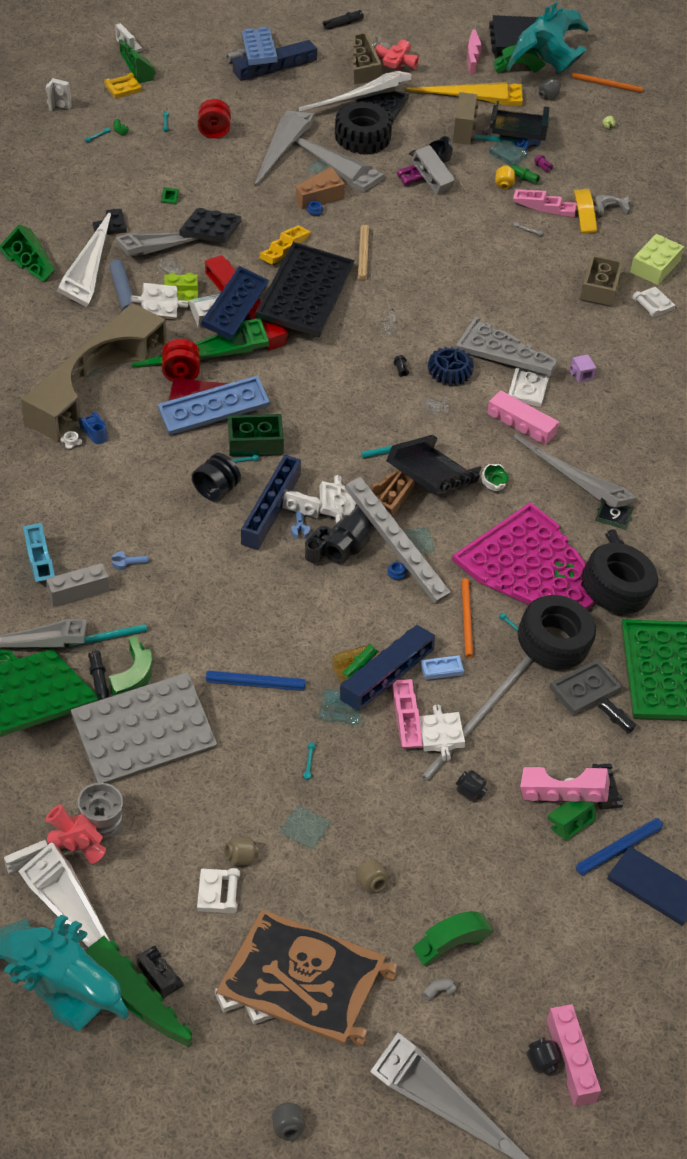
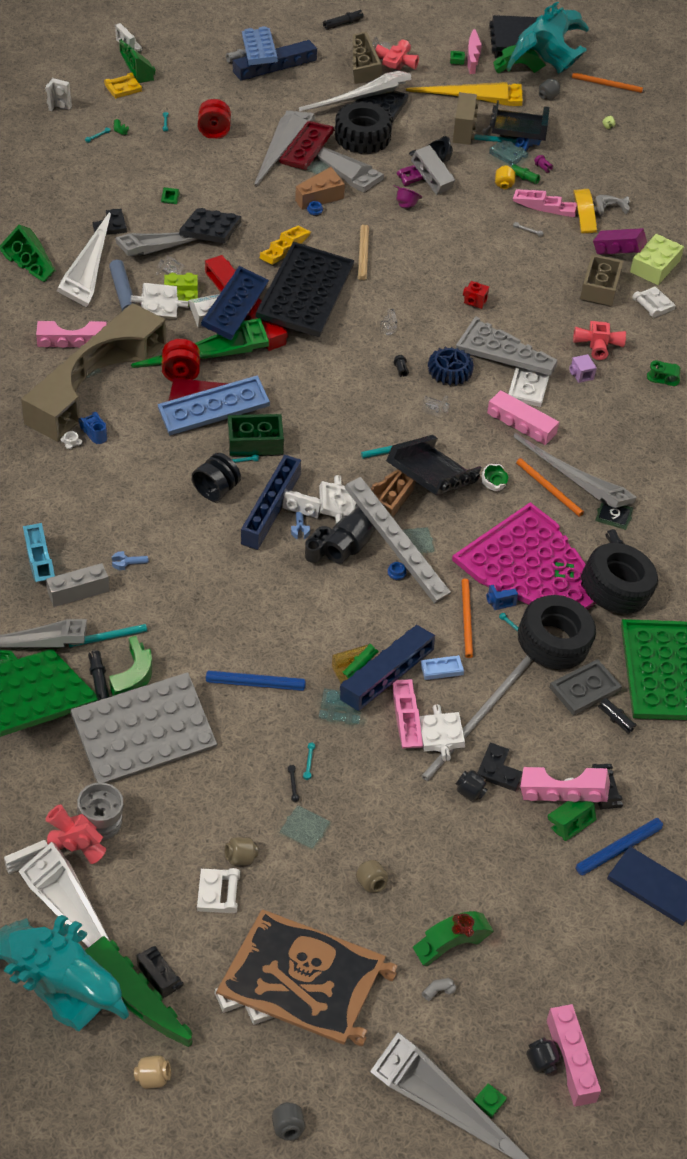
(51, 335): none -> bright pink arch
(152, 1072): none -> tan head
(291, 769): none -> black hinge
(306, 145): none -> dark red tile
(407, 197): none -> magenta piece
(457, 57): none -> green plate
(465, 920): none -> clear red plate
(476, 294): none -> red brick
(490, 1100): none -> green plate
(495, 771): none -> black plate
(501, 599): none -> blue bracket
(553, 490): none -> orange piece
(599, 338): none -> coral brick
(620, 241): none -> magenta brick
(665, 373): none -> green piece

